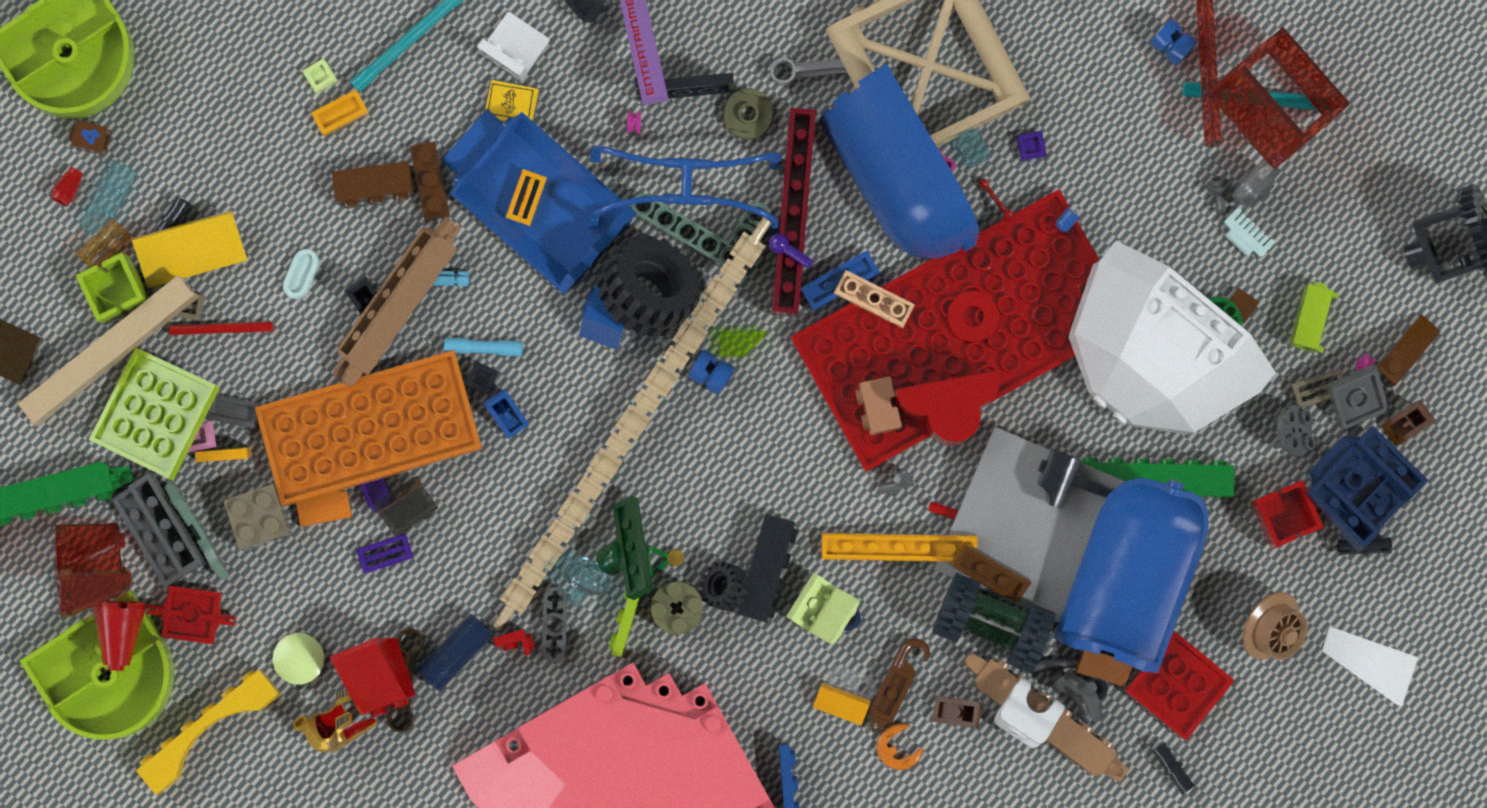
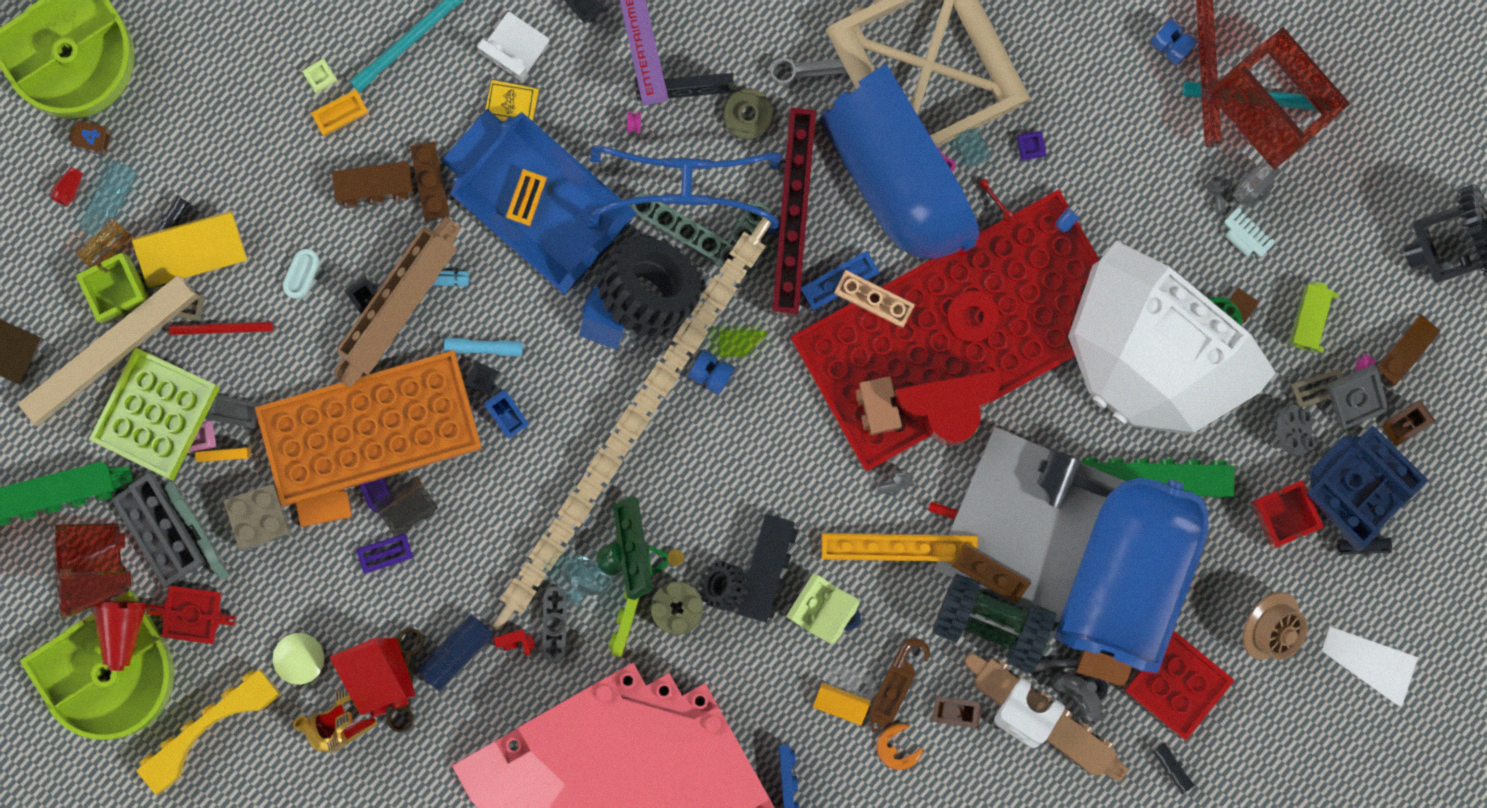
(780, 244): dark purple bar -> none

